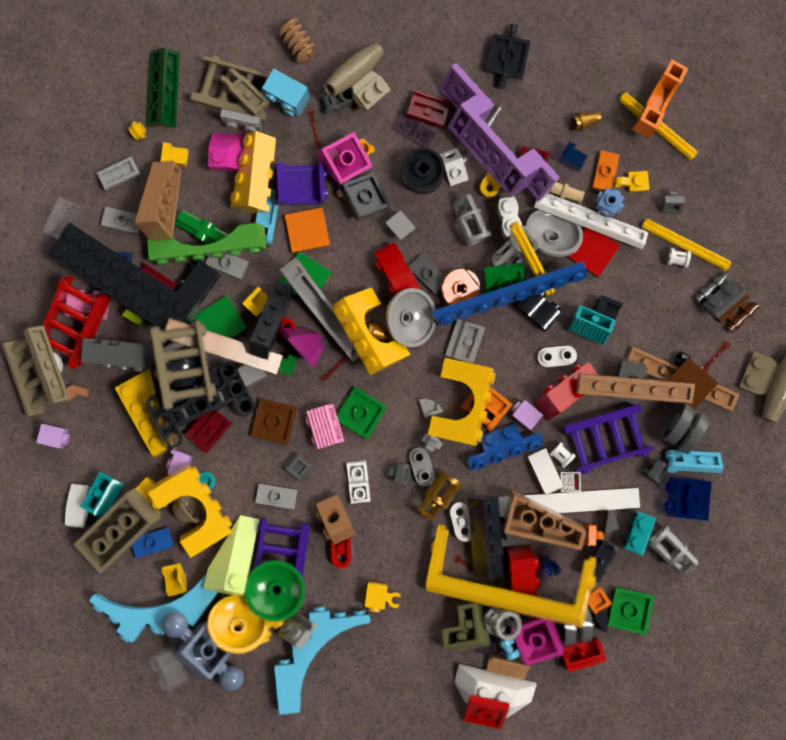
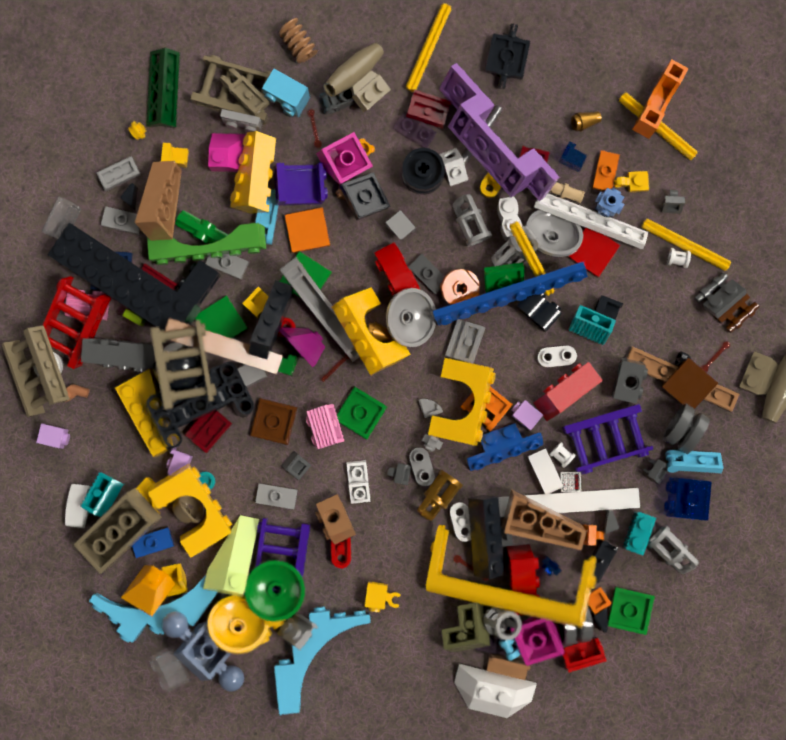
(130, 195): none -> black slope
(148, 589): none -> light orange slope
(428, 47): none -> yellow axle
(485, 712): red tile -> none
(635, 388): medium nougat tile -> none

